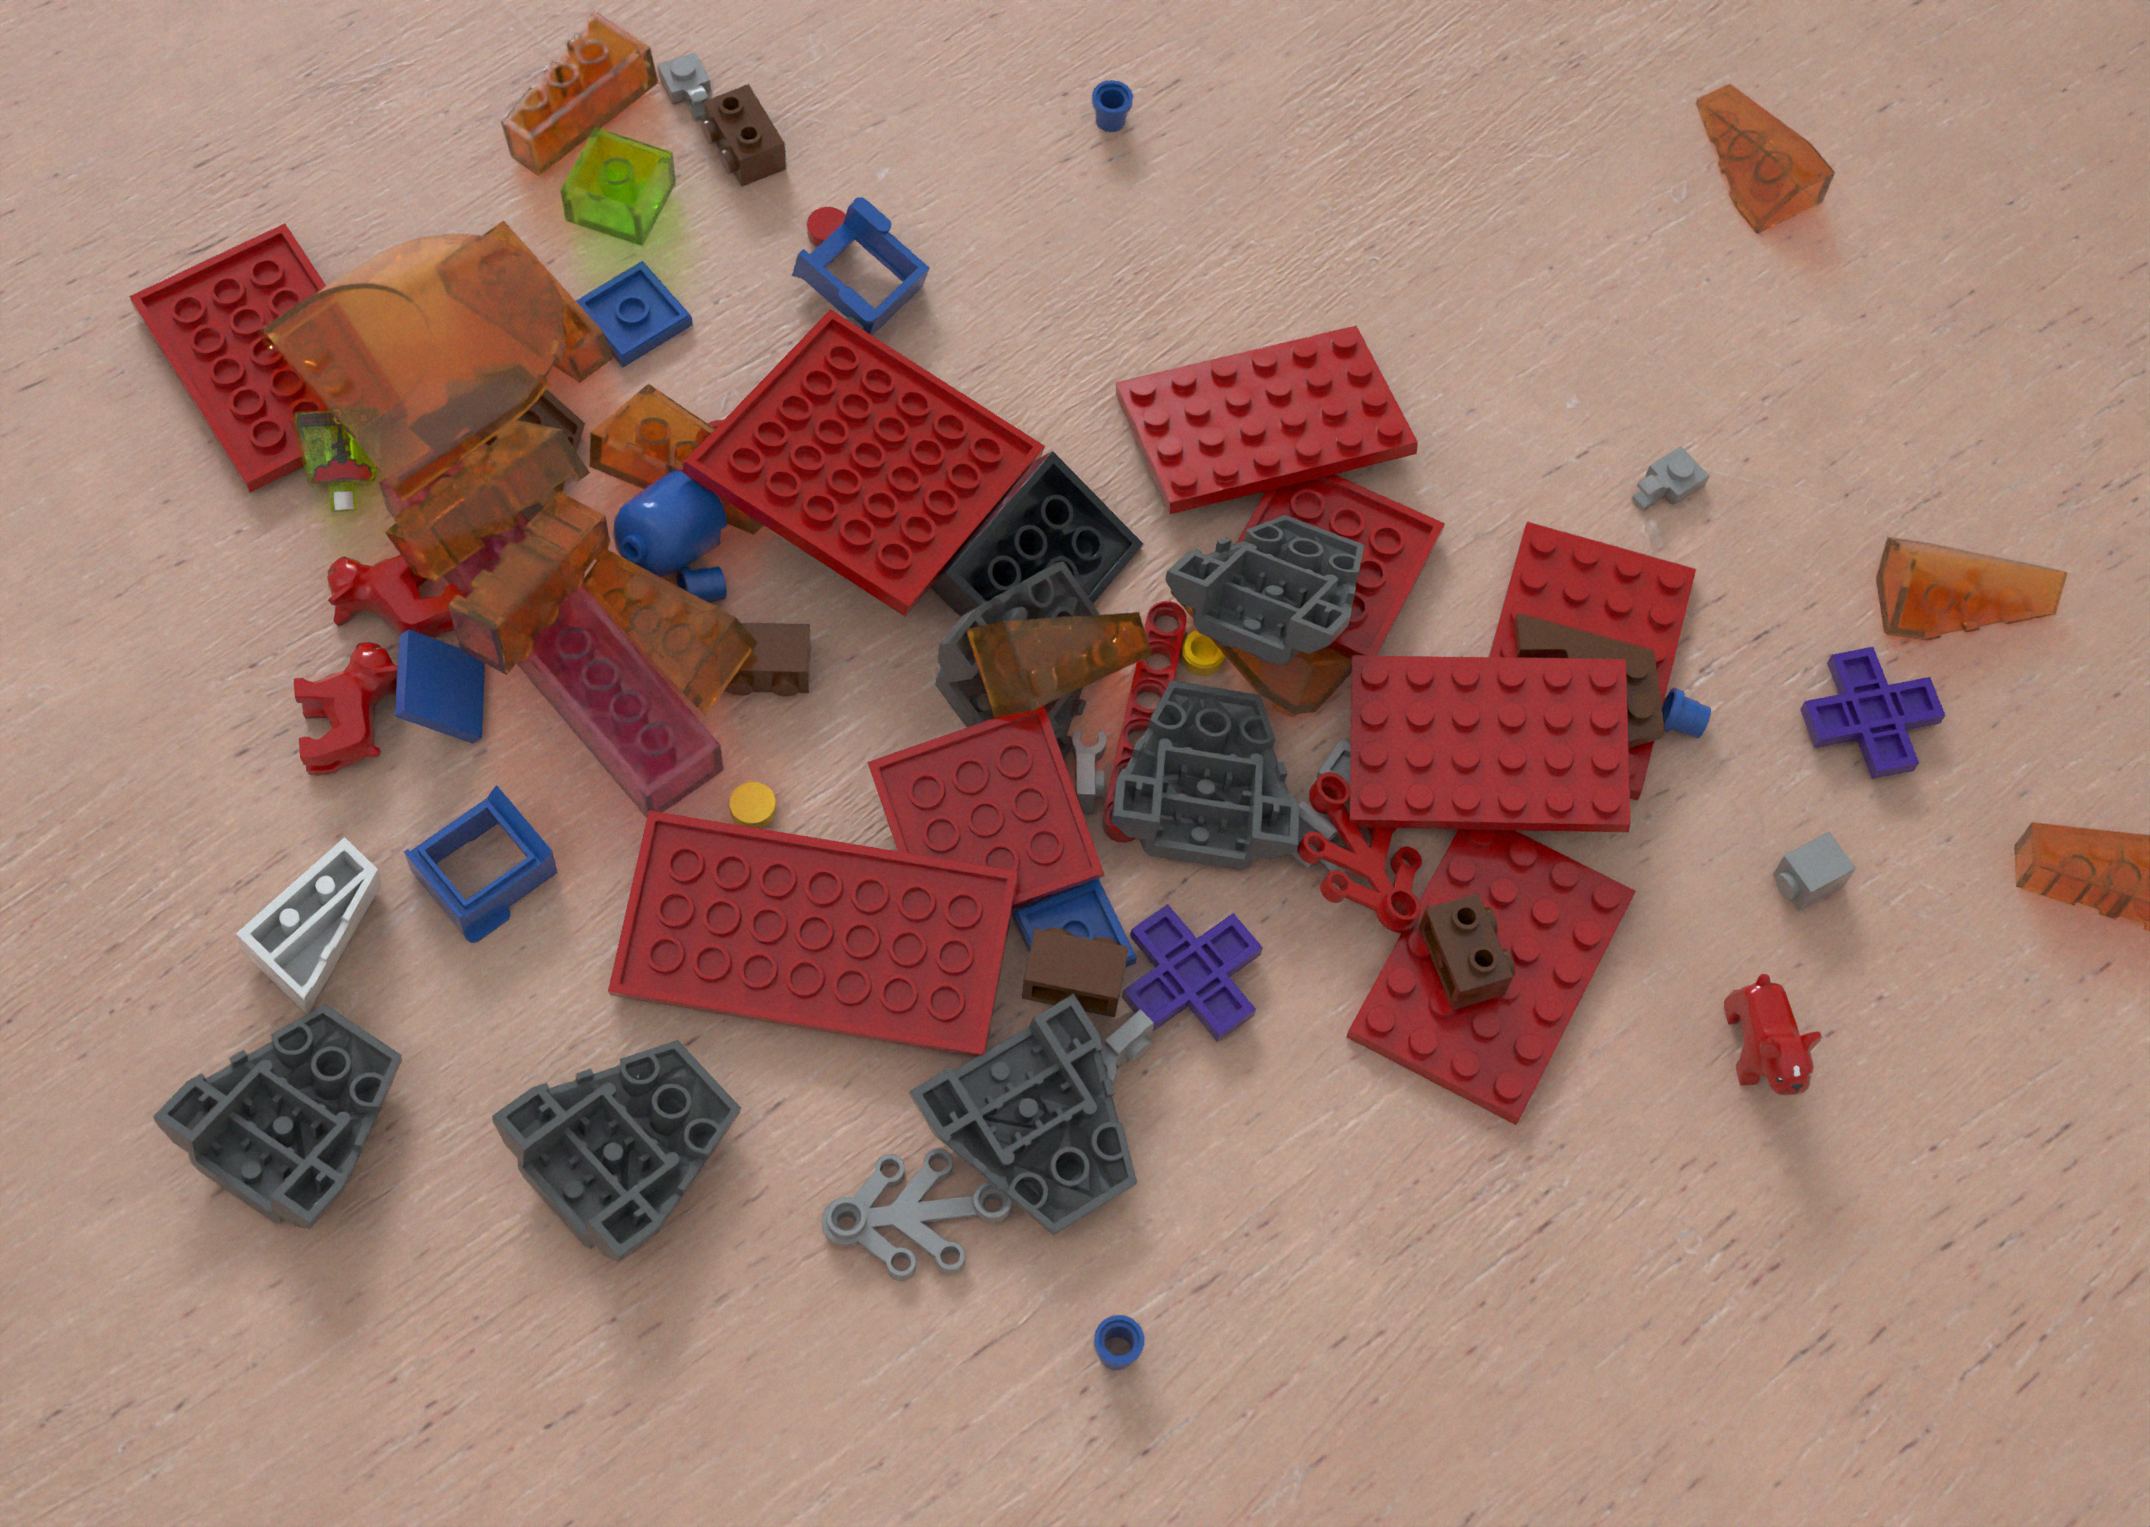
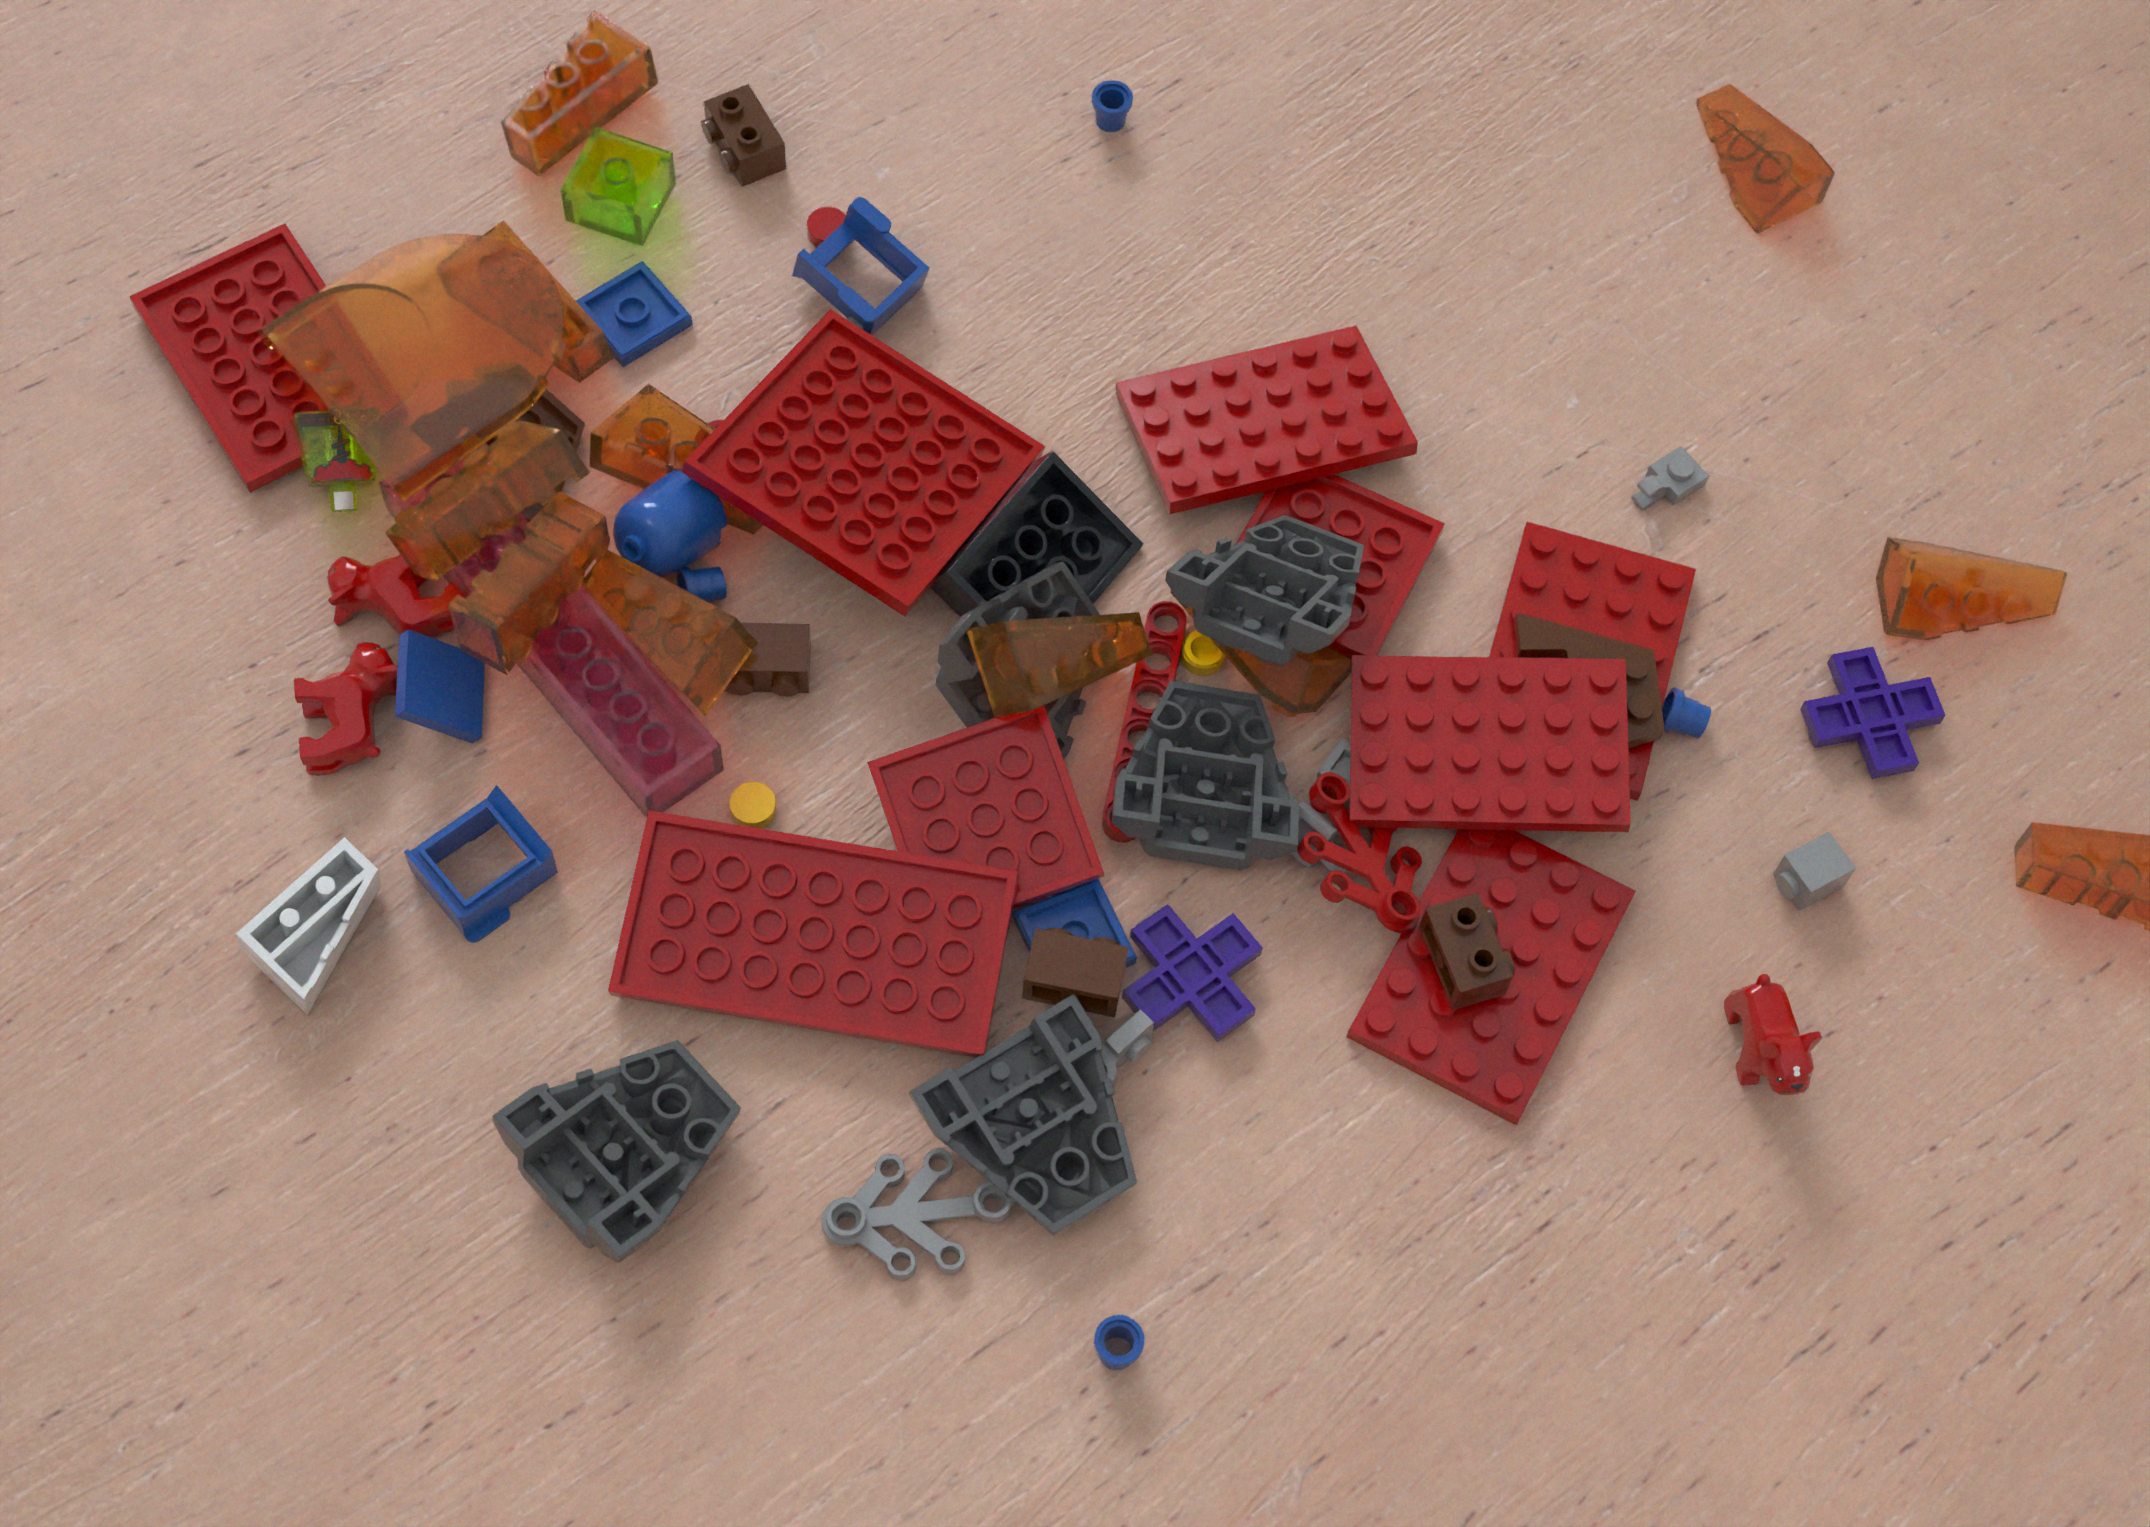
(287, 1117): dark grey wedge -> none
(686, 80): light grey plate -> none
(1088, 781): light grey plate -> none

